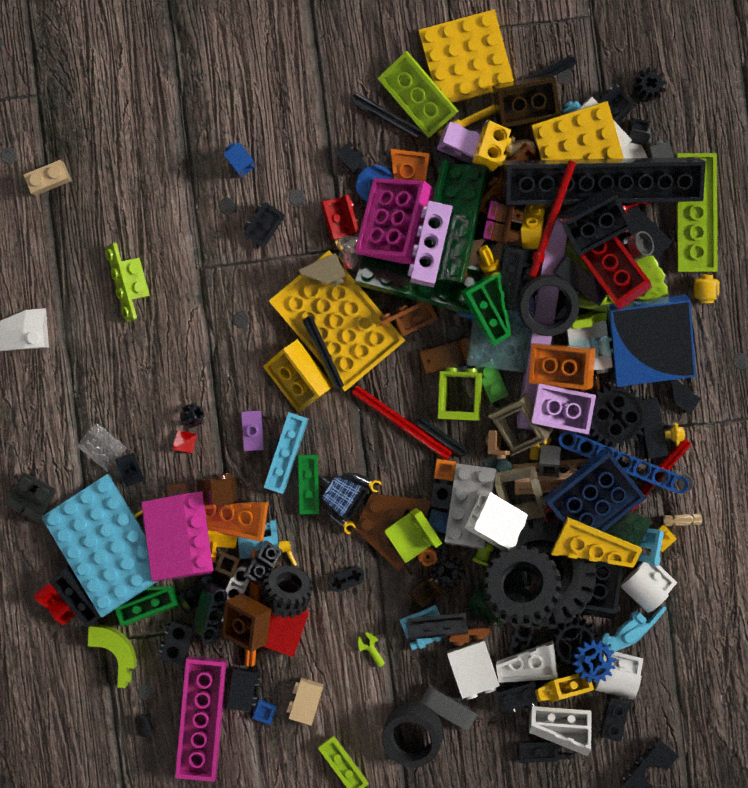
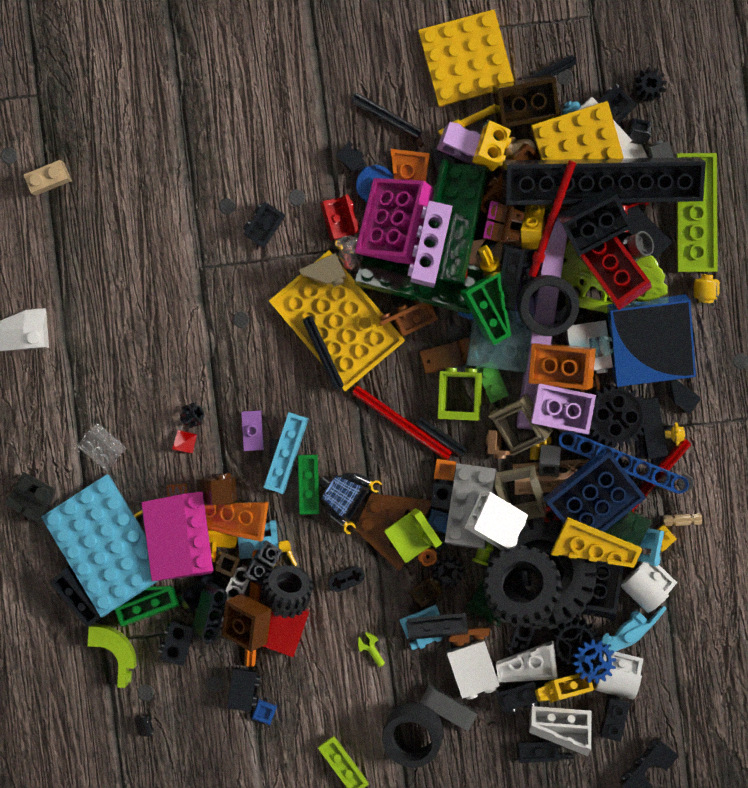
(55, 604): red brick -> none
(128, 279): lime bracket -> none
(129, 469): black bracket -> none
(201, 718): dark pink brick -> none
(239, 158): blue brick -> none
(297, 375): yellow slope -> none
(305, 701): tan brick -> none
(418, 94): lime plate -> none
(503, 465): clear light blue plate -> none
(580, 280): black tile -> none
(588, 318): lime tile -> none

